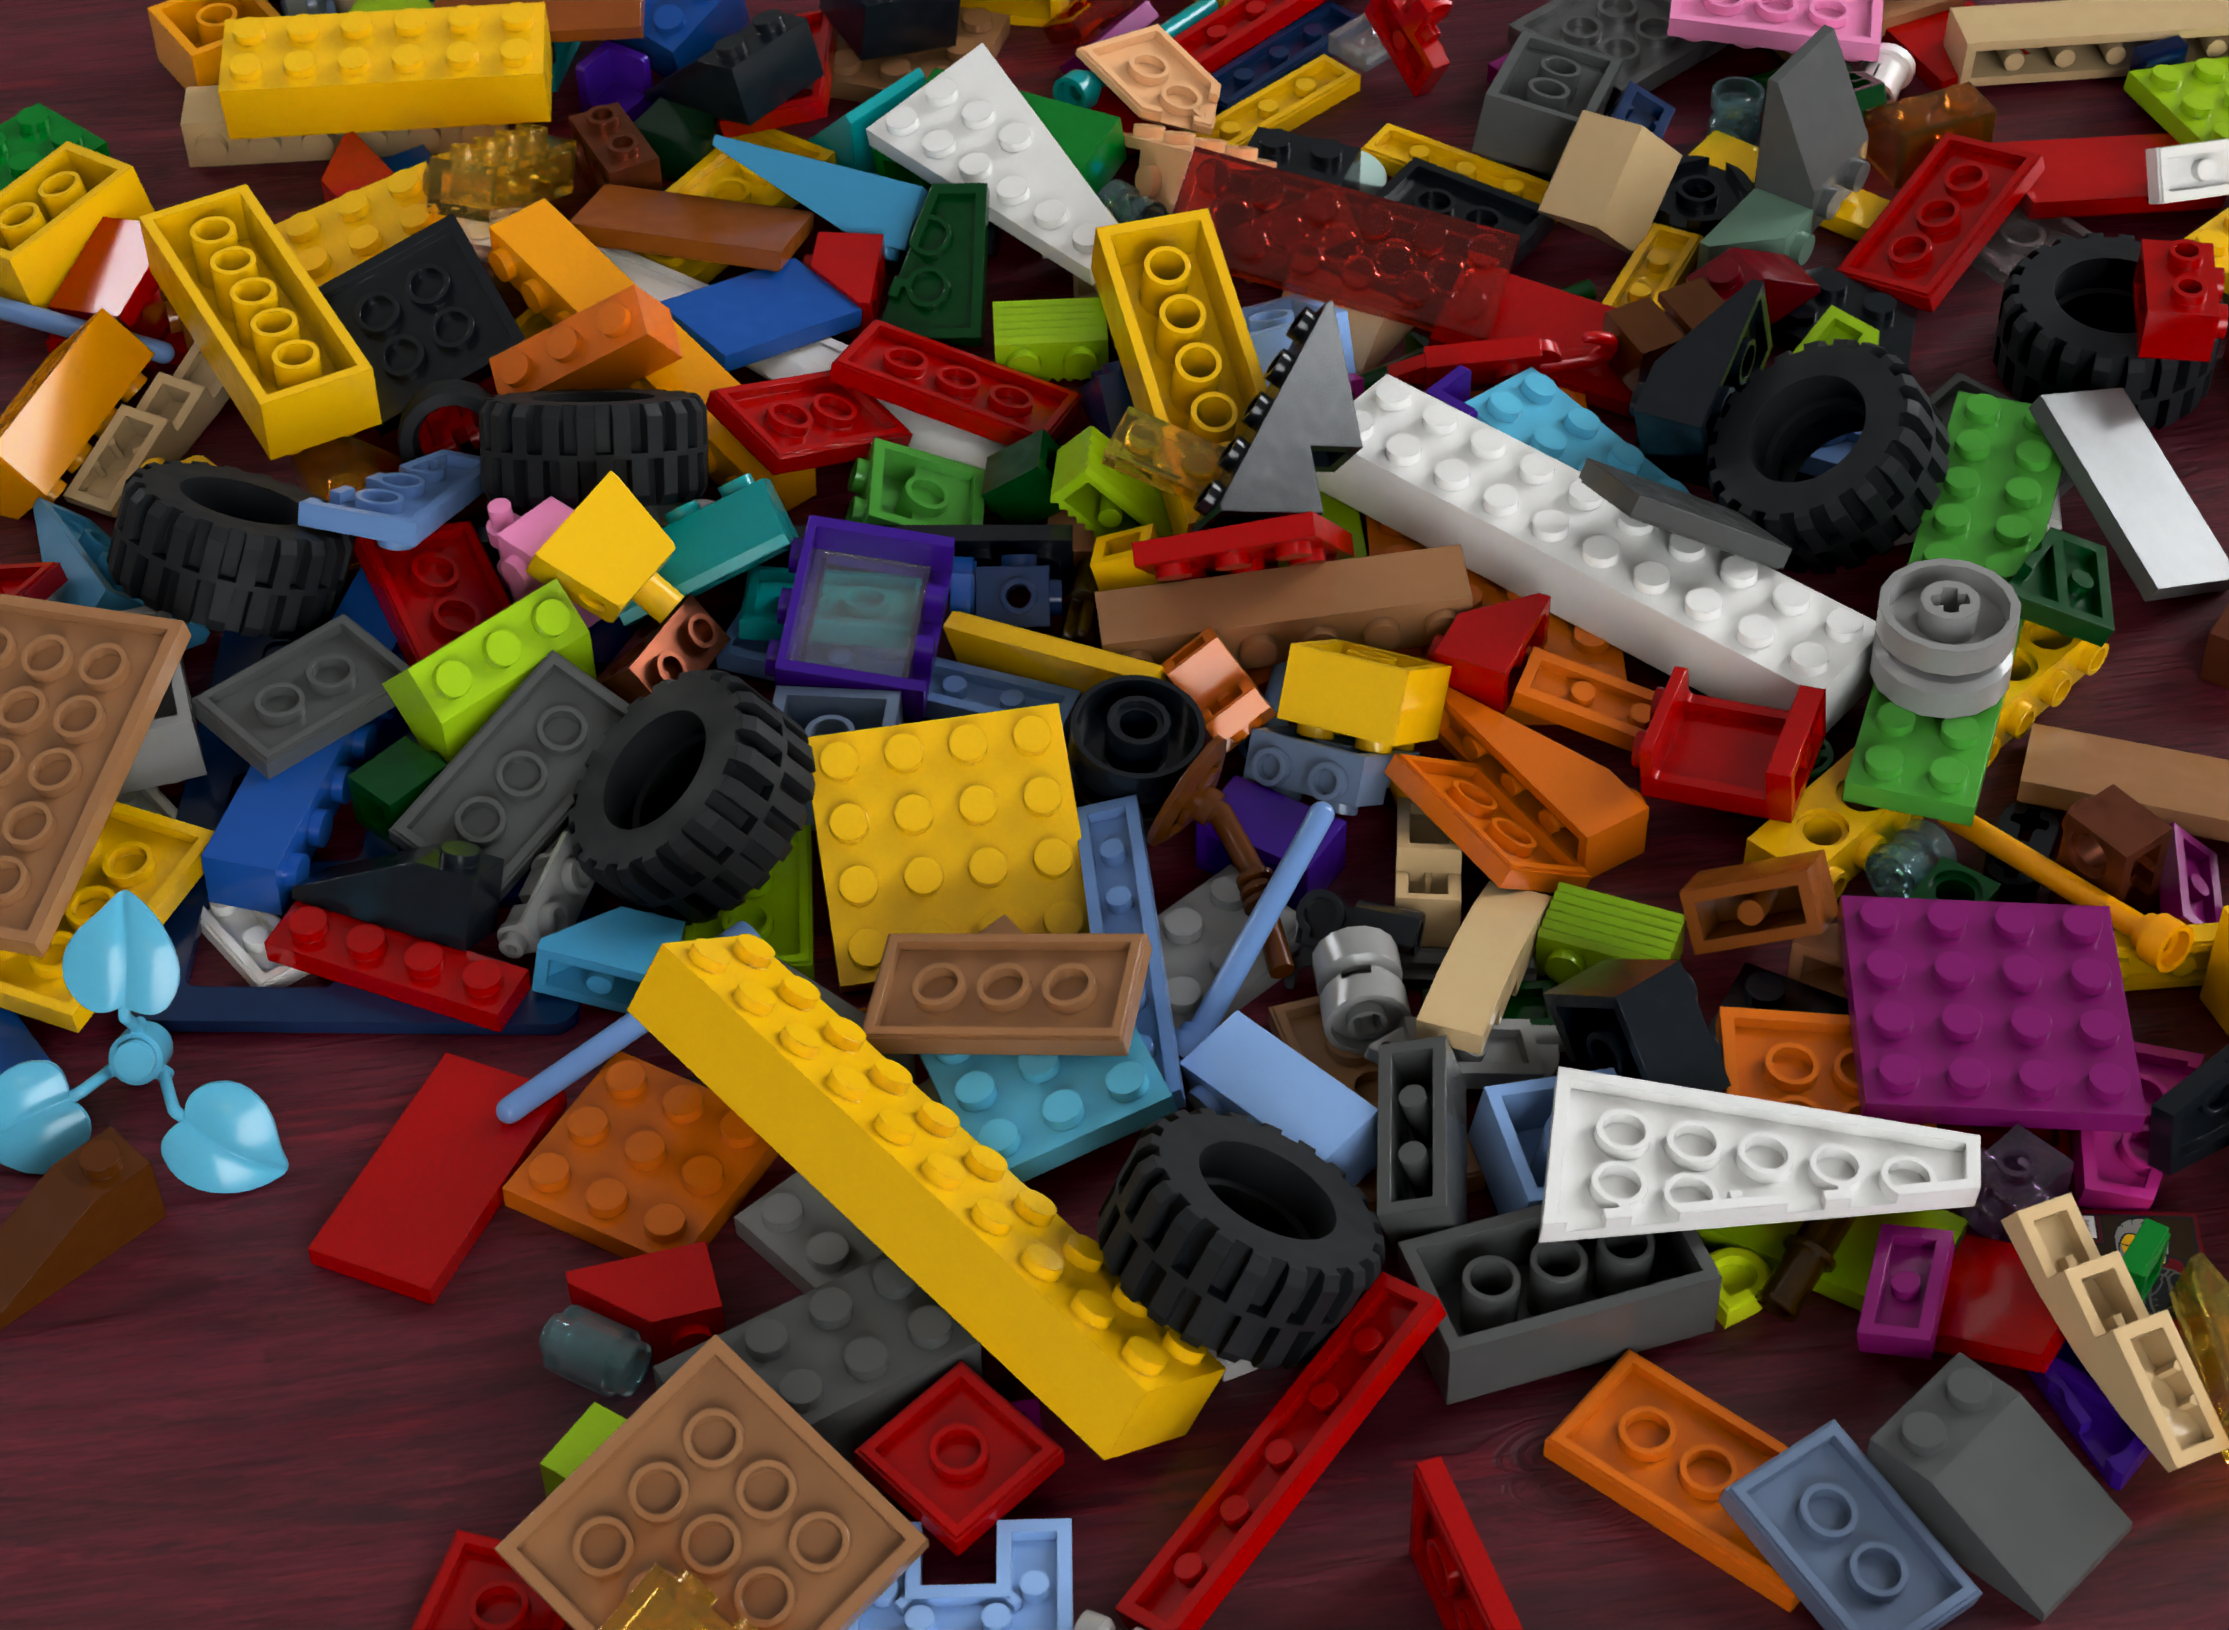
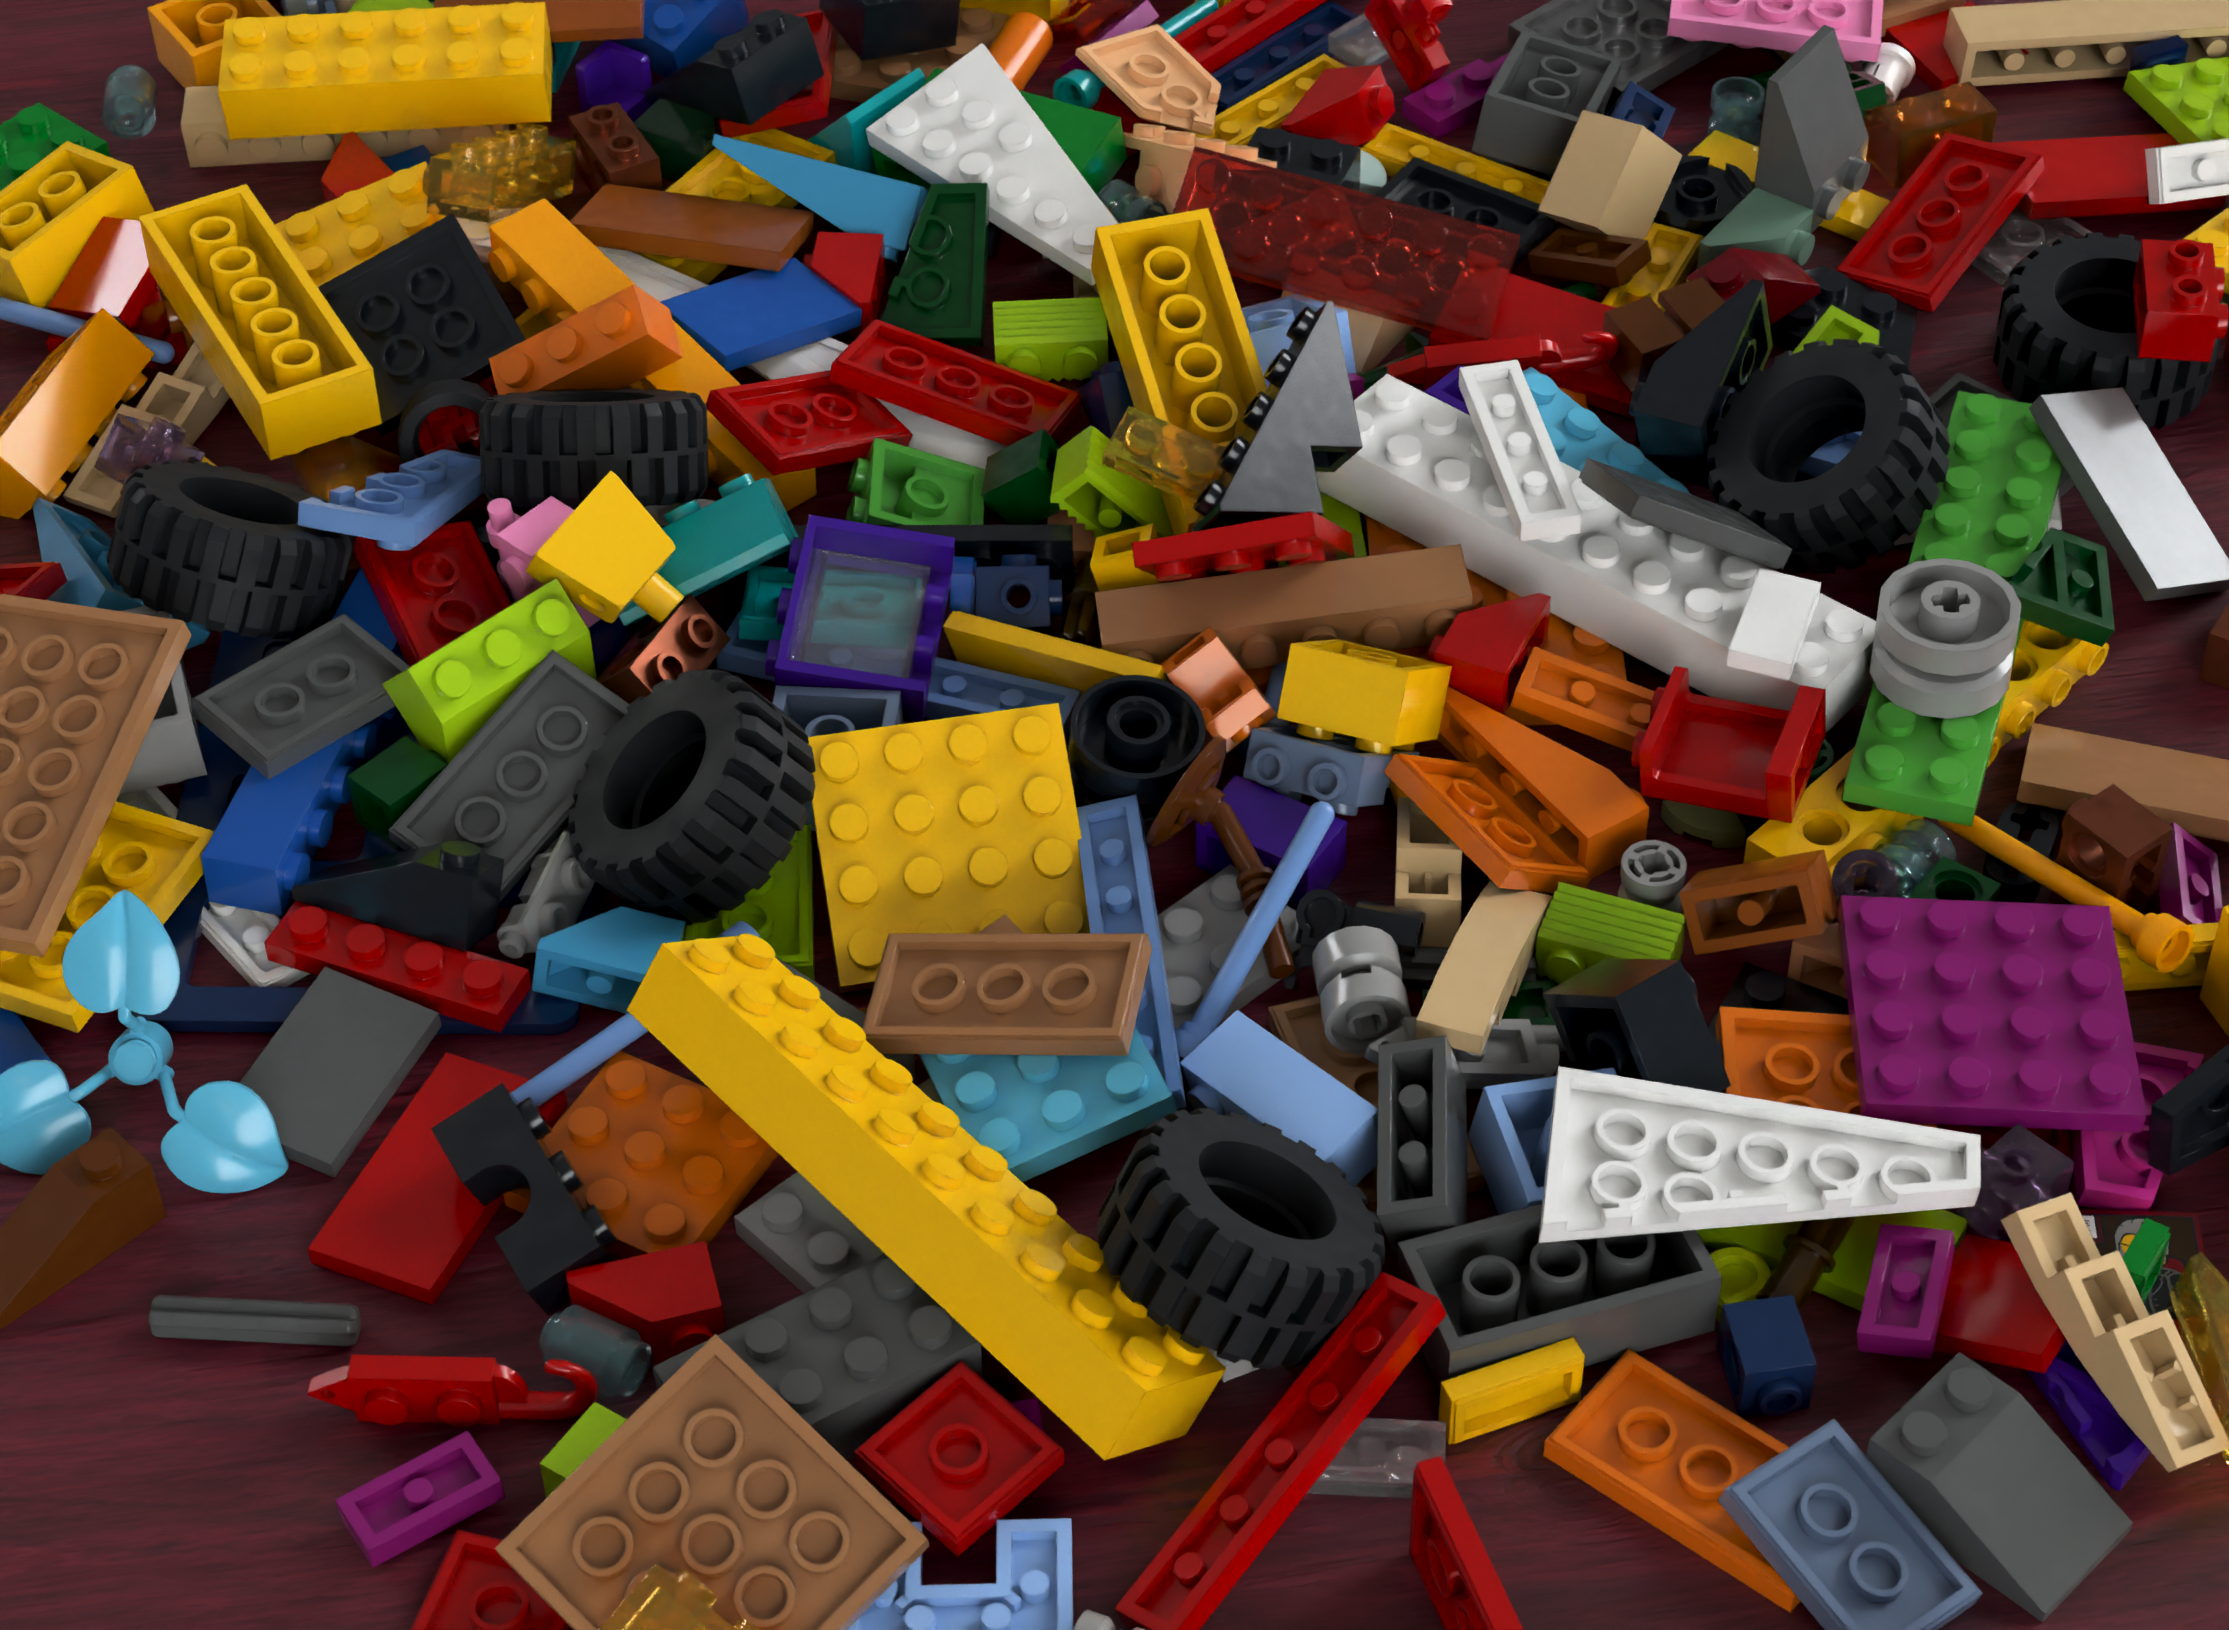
(129, 102): none -> clear light blue brick
(150, 442): none -> brick
(255, 1320): none -> dark grey axle
(338, 1066): none -> dark grey tile
(420, 1498): none -> magenta plate
(449, 1390): none -> red plate
(500, 1149): none -> black arch
(1021, 46): none -> orange brick
(1344, 106): none -> red slope
(1382, 1458): none -> clear plate
(1450, 100): none -> magenta plate
(1511, 1390): none -> yellow tile
(1519, 451): none -> white plate
(1589, 257): none -> reddish brown plate
(1653, 874): none -> light grey wheel
(1719, 826): none -> olive tile
(1766, 1356): none -> dark blue brick
(1773, 624): none -> white tile
(1865, 872): none -> cone

